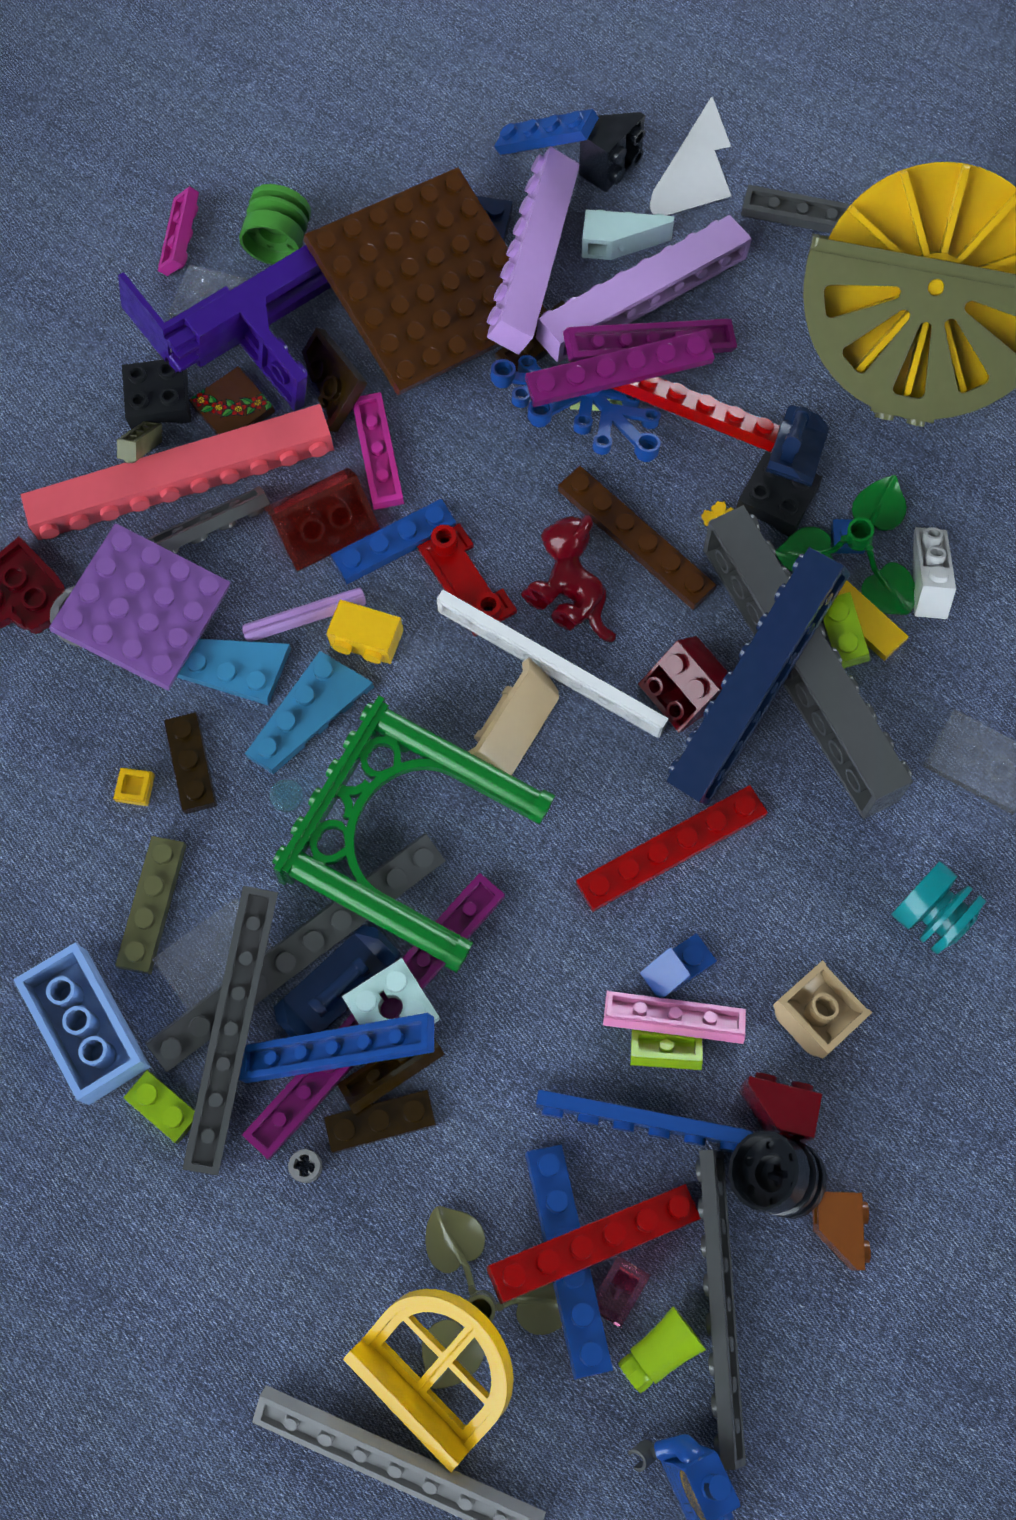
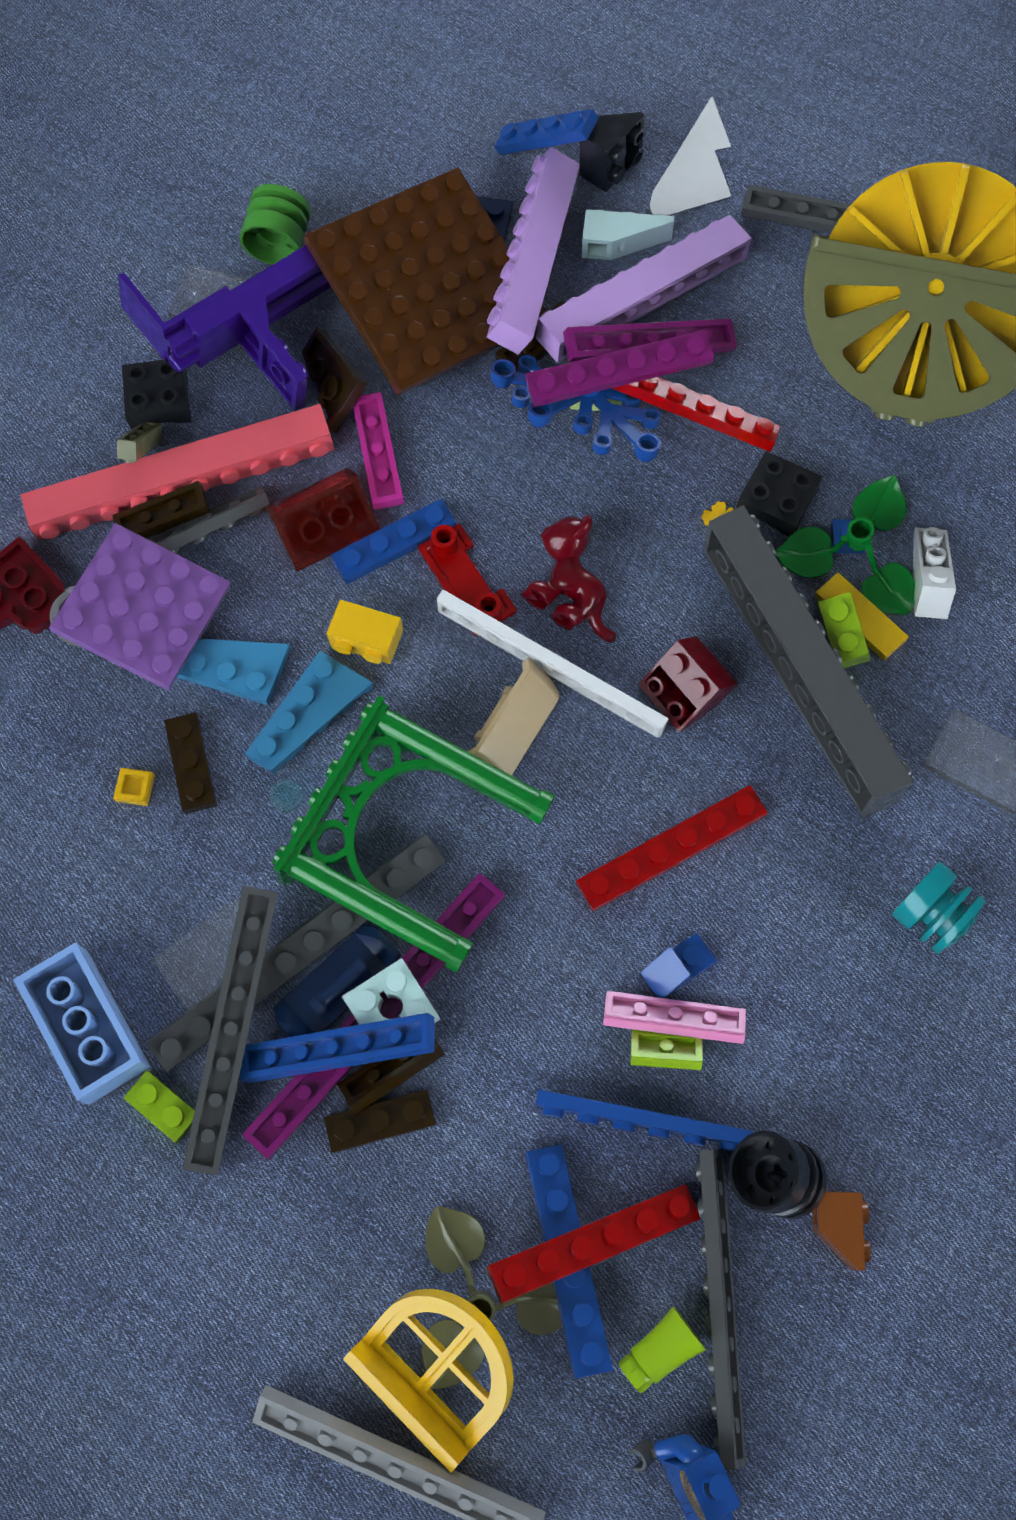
(151, 905): olive plate -> none
(165, 511): none -> dark brown plate
(179, 231): dark pink plate -> none
(231, 403): reddish brown tile -> none
(300, 615): lavender axle -> none
(313, 1158): light grey bush -> none
(620, 1290): clear pink slope -> none
(637, 538): reddish brown plate -> none
(758, 675): dark blue brick -> none
(783, 1107): dark red slope -> none
(798, 445): dark blue piece -> none
(820, 1011): tan slope -> none

